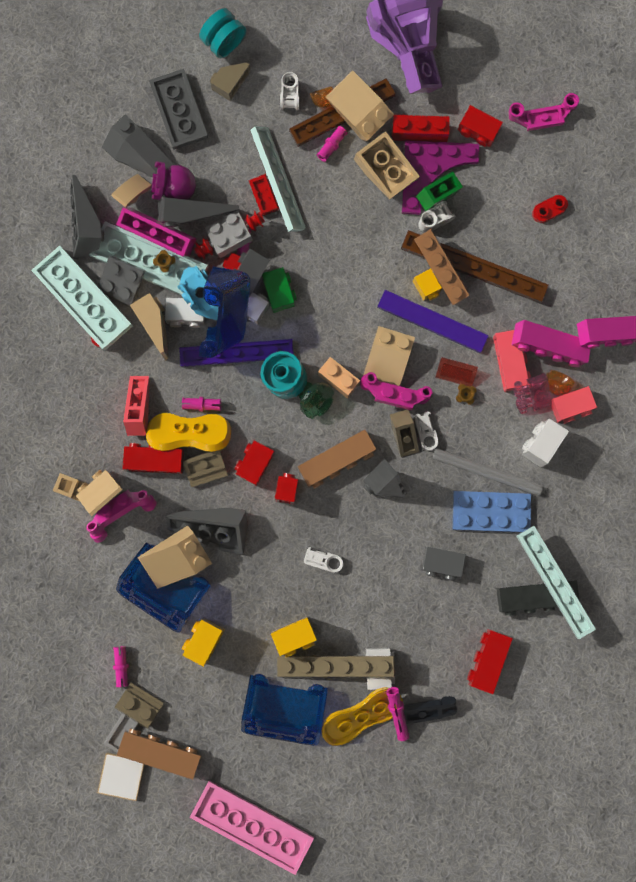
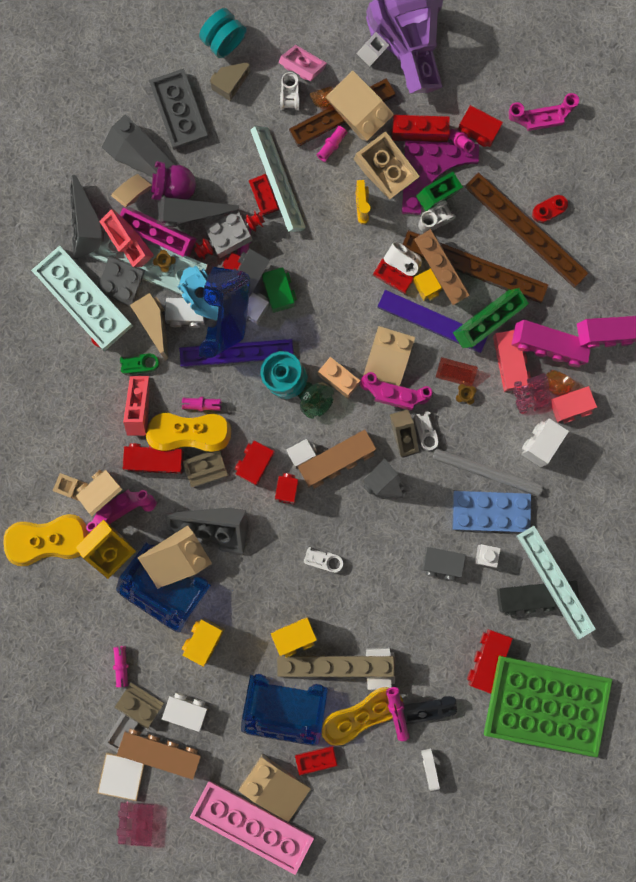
(30, 542): none -> yellow plate
(105, 549): none -> yellow brick
(126, 239): none -> coral slope
(137, 364): none -> green piece
(141, 824): none -> clear pink plate
(185, 712): none -> white brick
(274, 788): none -> tan slope
(301, 452): none -> white brick
(302, 63): none -> bright pink plate
(316, 760): none -> red plate
(362, 204): none -> yellow plate
(372, 49): none -> white brick
(393, 277): none -> red plate
(401, 257): none -> white piece
(430, 770): none -> white piece
(461, 140): none -> dark pink pin
(487, 556): none -> white brick
(490, 318): none -> green brick
(526, 230): none -> reddish brown plate
(547, 706): none -> bright green plate

